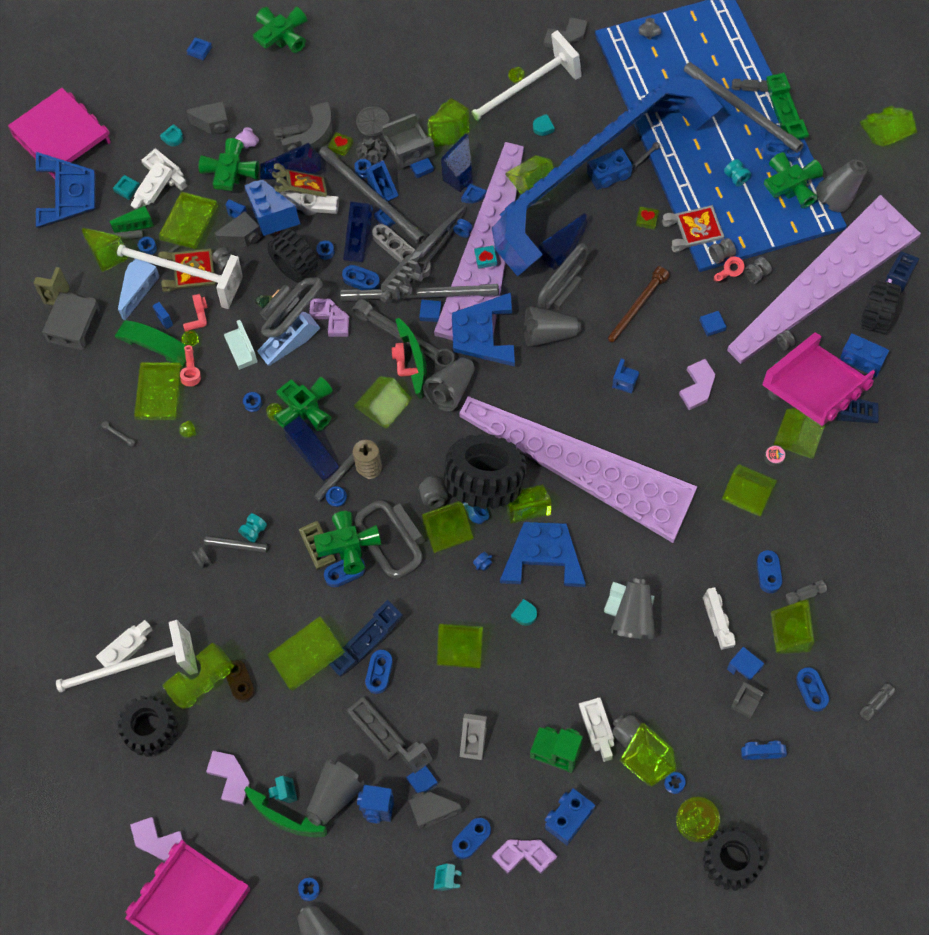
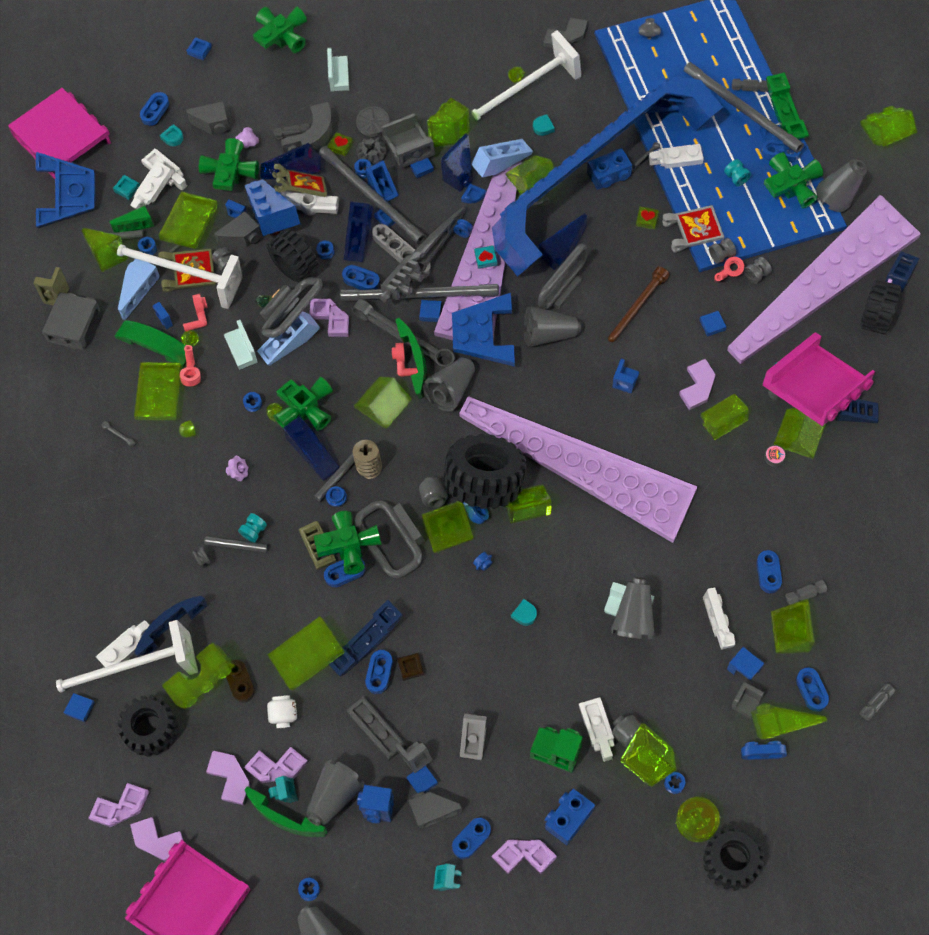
(79, 707): none -> blue tile
(128, 806): none -> lavender tile
(153, 109): none -> blue plate
(190, 606): none -> dark blue slope
(237, 468): none -> lavender piece
(266, 770): none -> lavender tile
(282, 711): none -> white head
(337, 72): none -> light aqua panel
(410, 666): none -> dark brown tile
(459, 645): clear neon green slope -> none
(498, 157): none -> light blue slope
(543, 545): blue wing -> none
(677, 156): none -> white hinge
(725, 416): none -> clear neon green hinge
(749, 490): clear neon green slope -> none
(776, 720): none -> clear neon green slope
(785, 339): dark grey bush -> none
(864, 354): blue brick -> none

